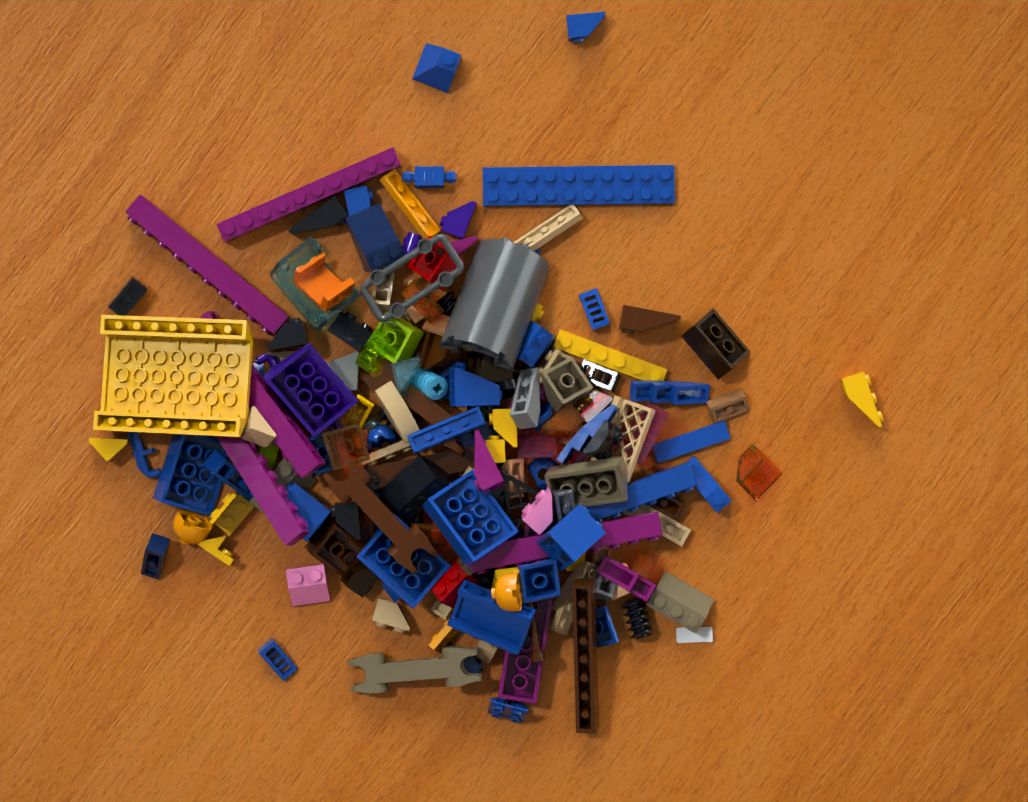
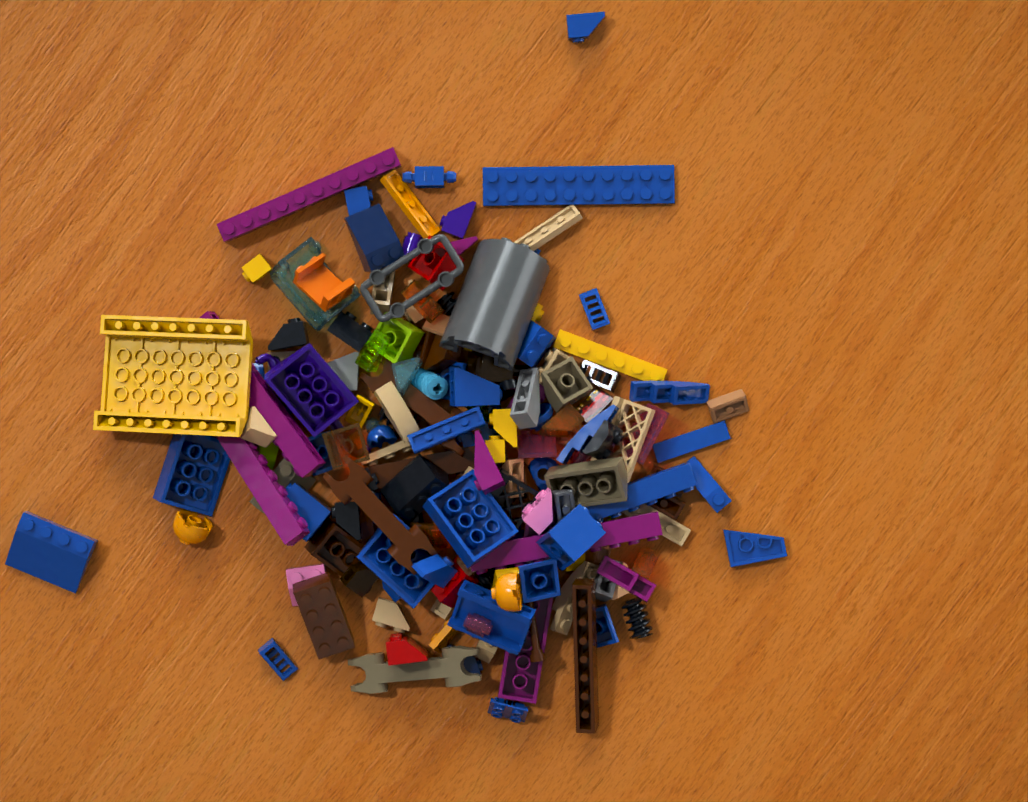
(50, 551): none -> blue slope
(109, 447): yellow slope -> none
(127, 297): black hinge -> none
(140, 455): blue piece -> none
(155, 556): dark blue slope -> none
(207, 264): magenta brick -> none
(213, 546): yellow slope -> none
(227, 472): blue slope -> none
(231, 513): yellow bracket -> none
(256, 269): none -> yellow brick
(323, 615): none -> reddish brown brick
(324, 217): black slope -> none
(404, 650): none -> red slope
(436, 569): none -> blue slope
(437, 67): blue slope -> none
(478, 625): none -> clear pink brick
(639, 319): reddish brown slope -> none
(680, 602): dark tan slope -> none
(684, 635): white sticker -> none
(715, 344): dark brown slope -> none
(752, 547): none -> blue wing
(756, 472): clear orange slope -> none
(858, 393): yellow slope -> none

